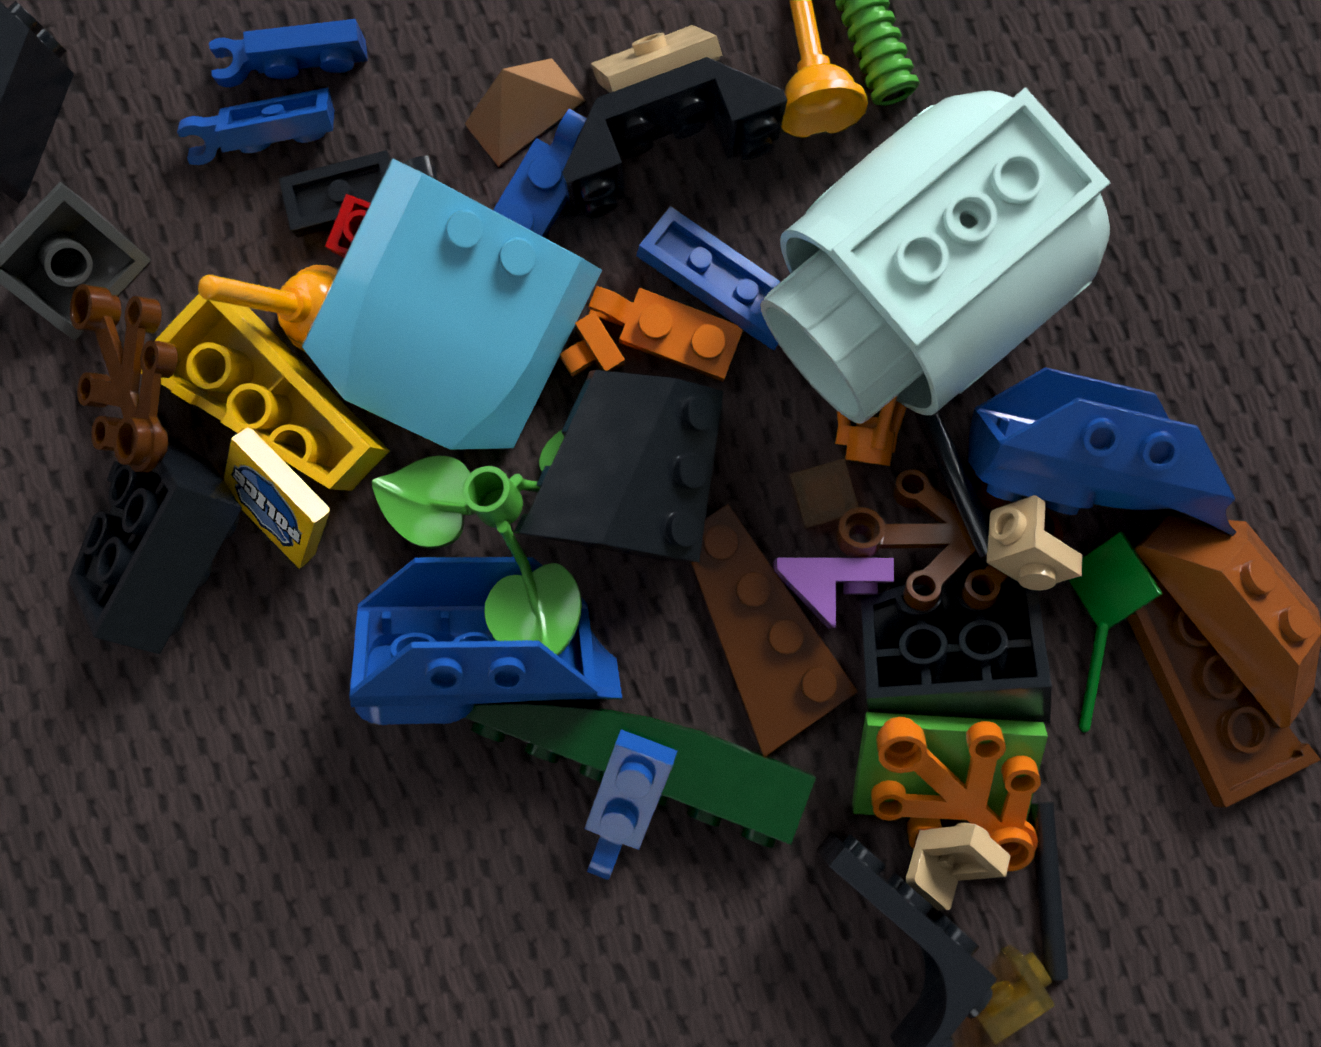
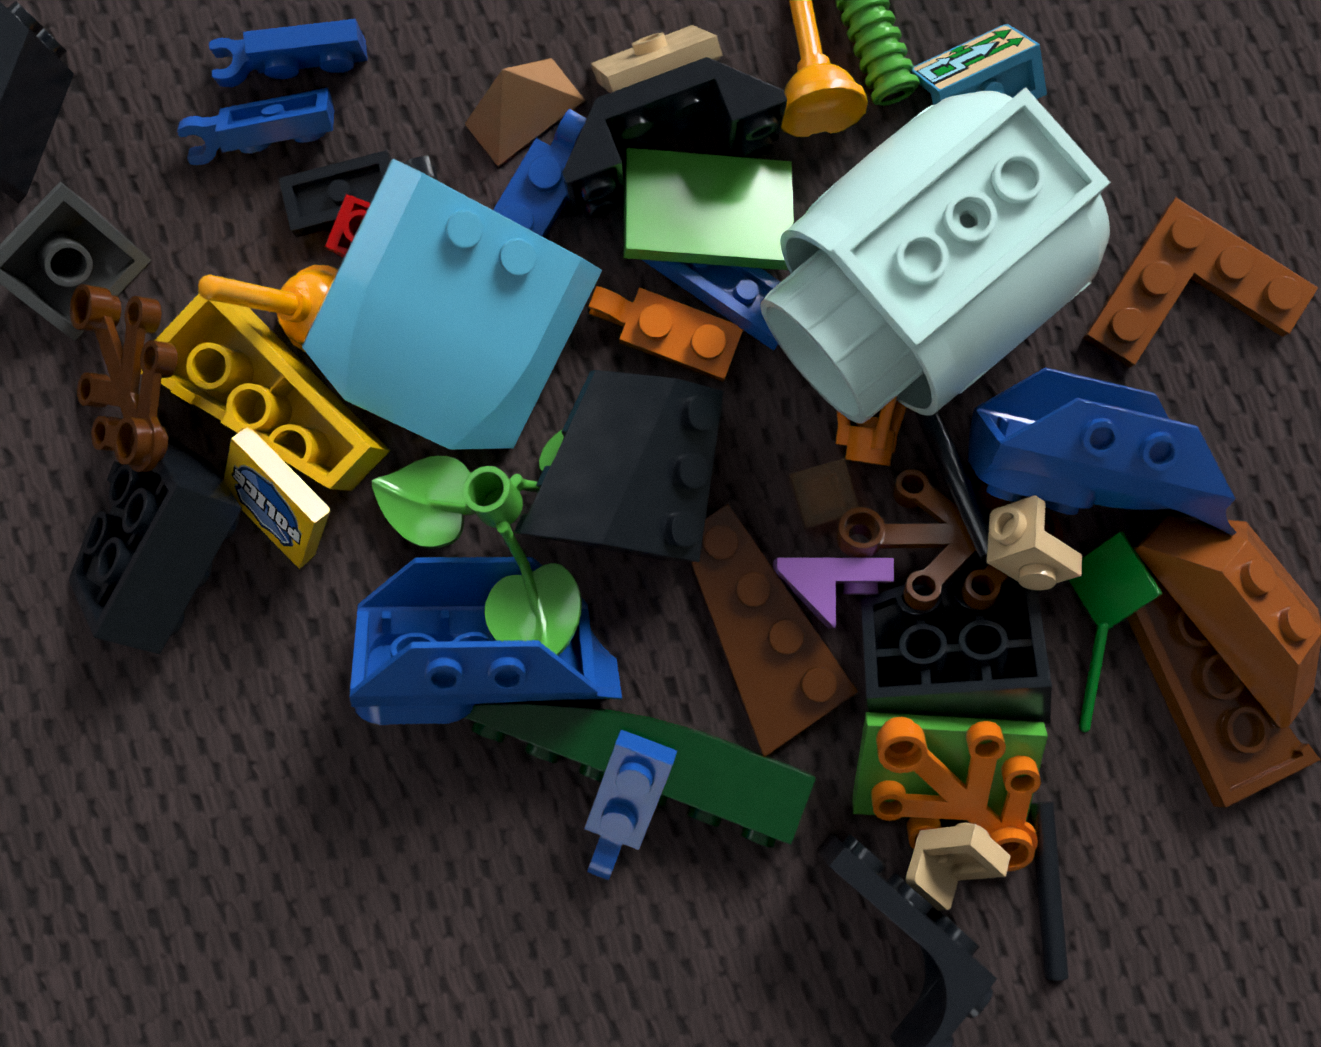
(595, 347): orange tile -> none
(706, 208): none -> bright green tile
(994, 61): none -> panel
(1018, 1003): clear yellow bracket -> none
(1195, 248): none -> dark orange plate

